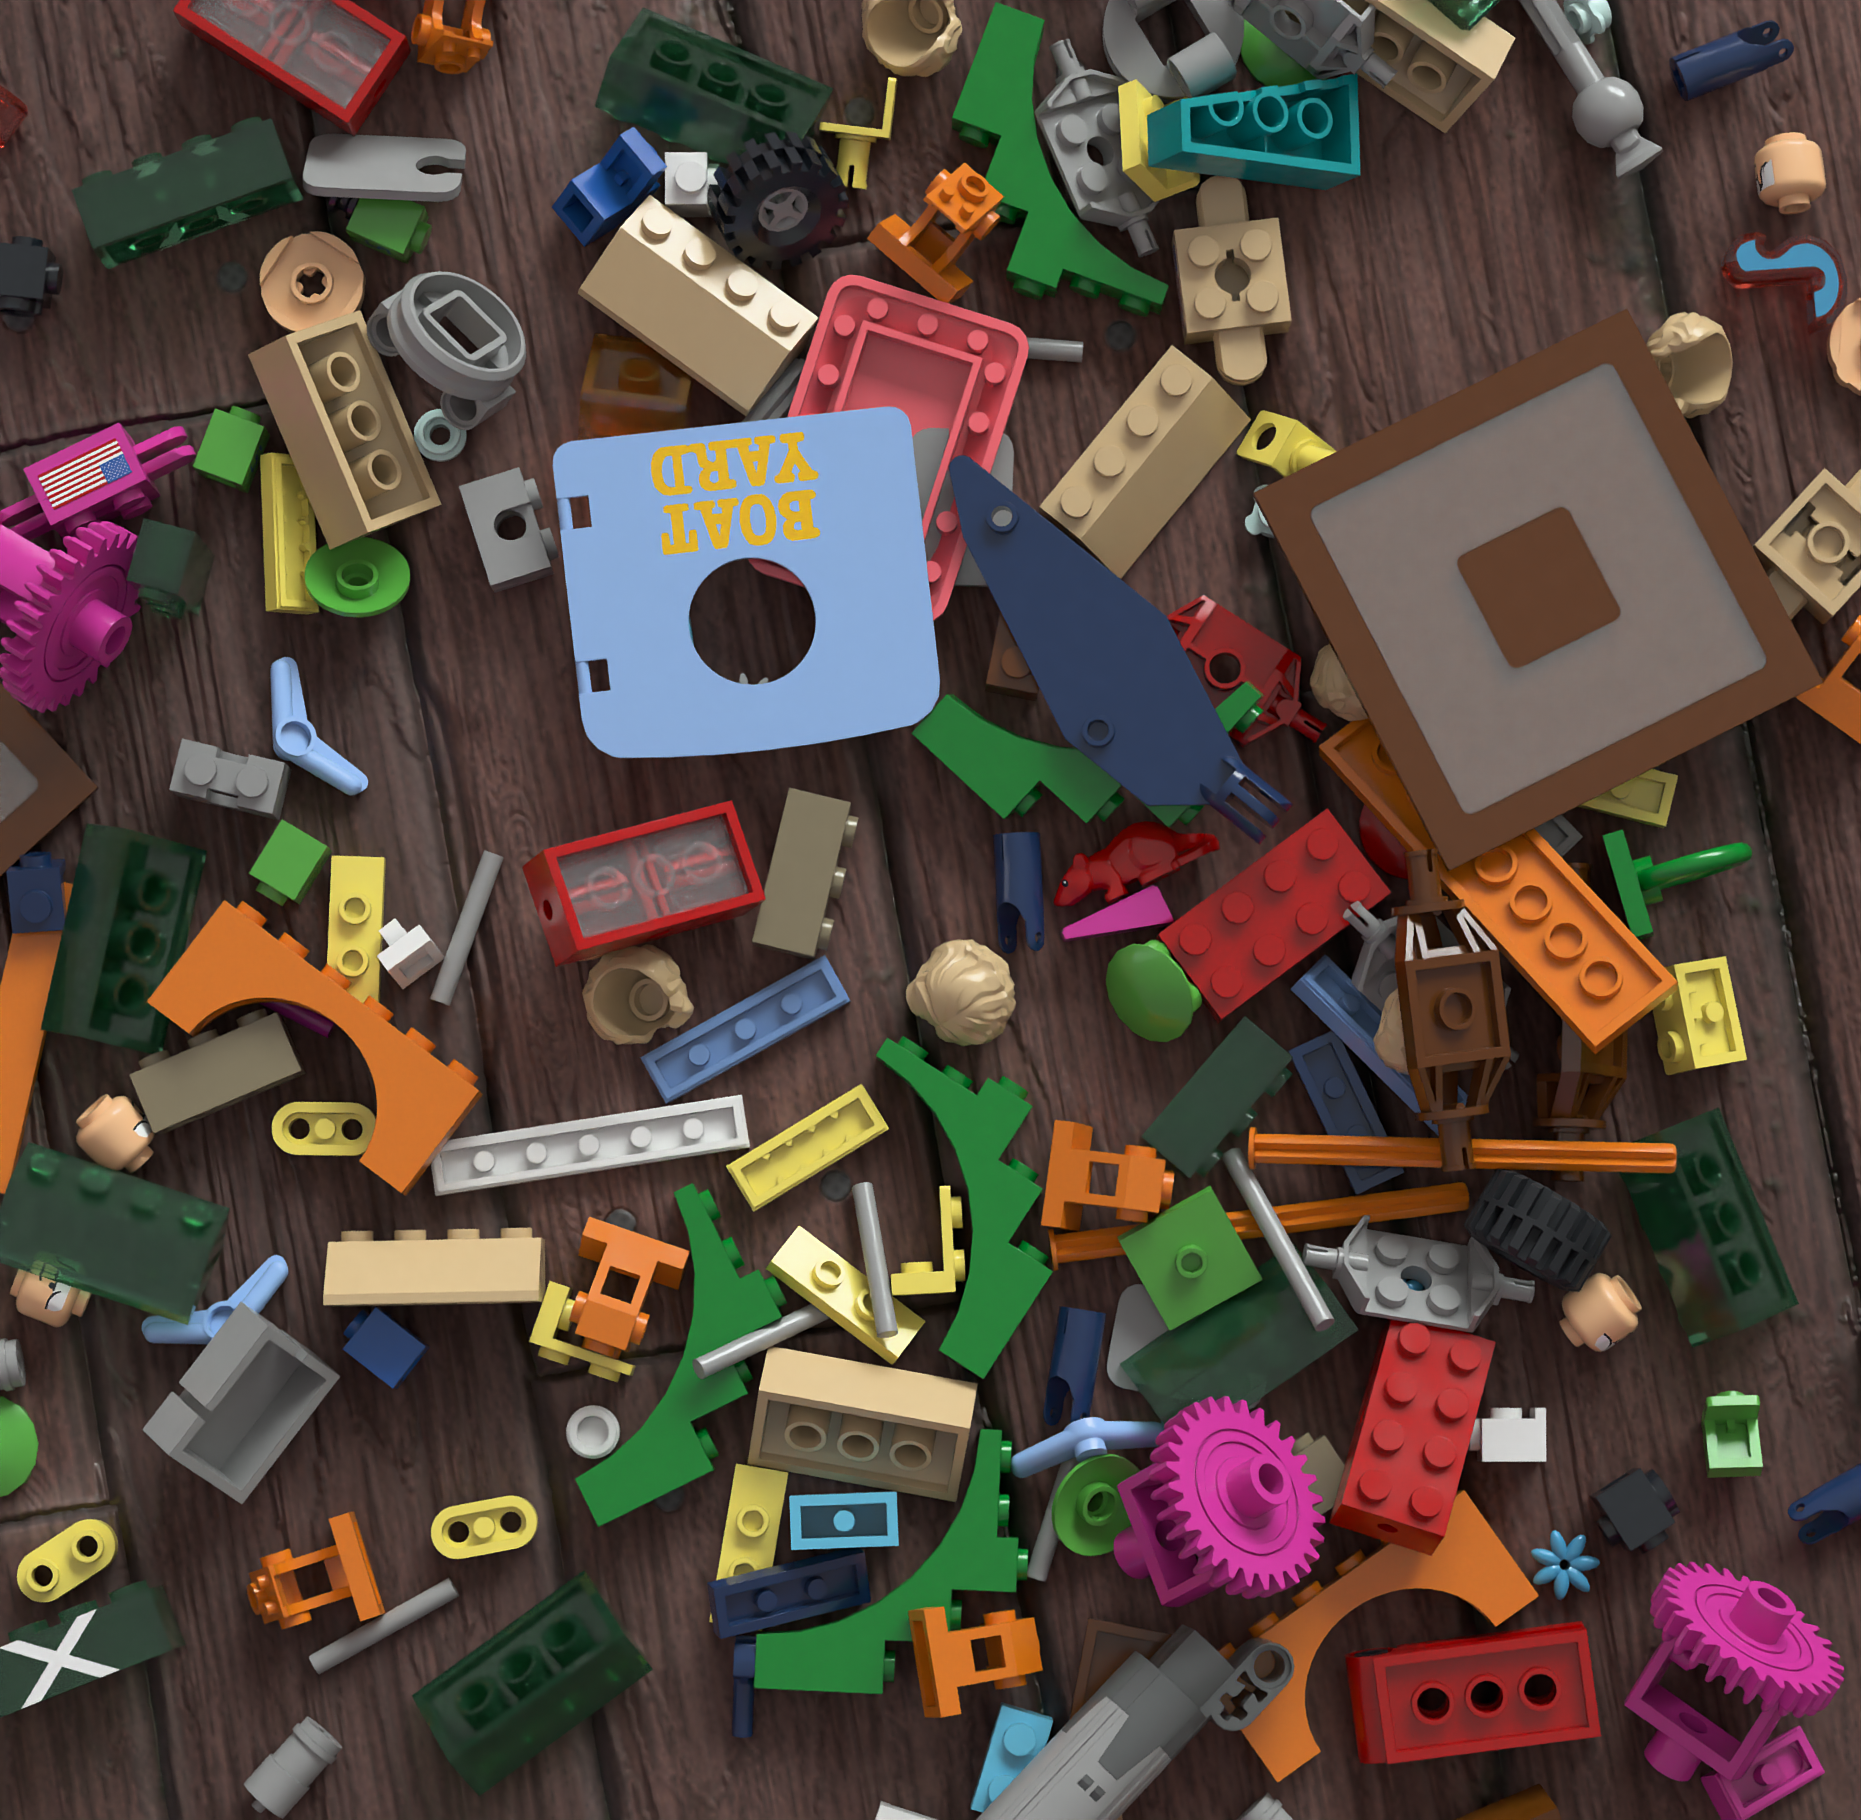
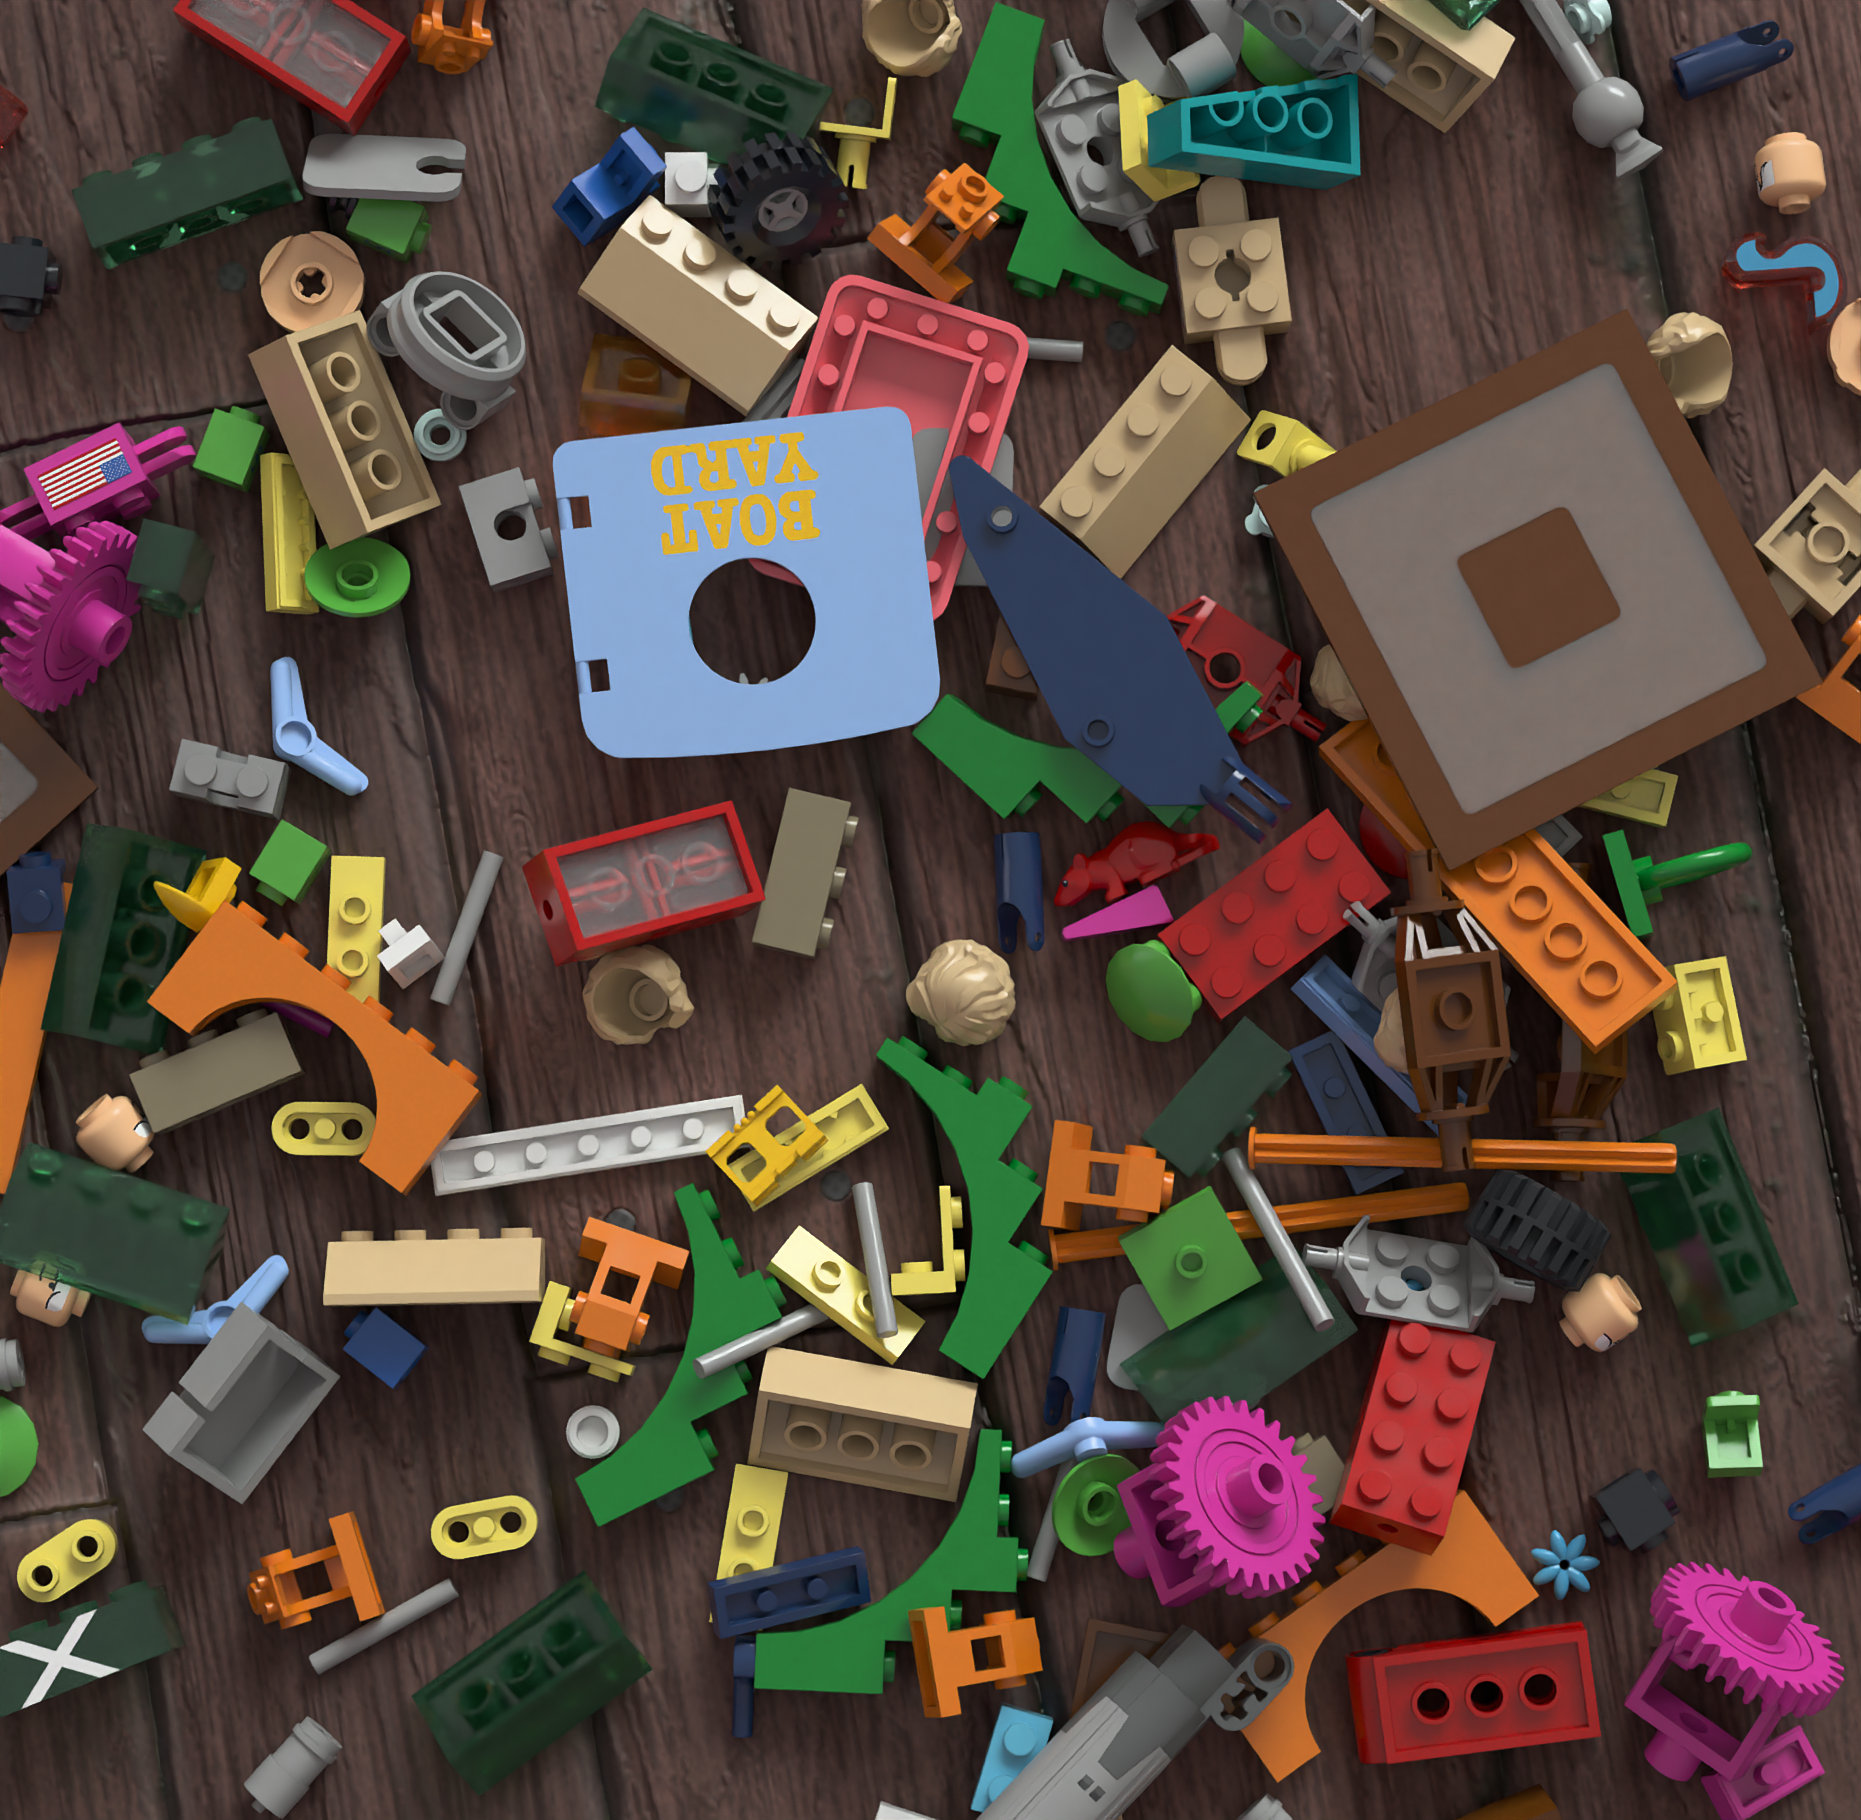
(204, 895): none -> yellow plate
(745, 1029): medium blue tile -> none
(778, 1158): none -> yellow piece
(844, 1520): medium azure brick -> none
(1509, 1436): white brick -> none

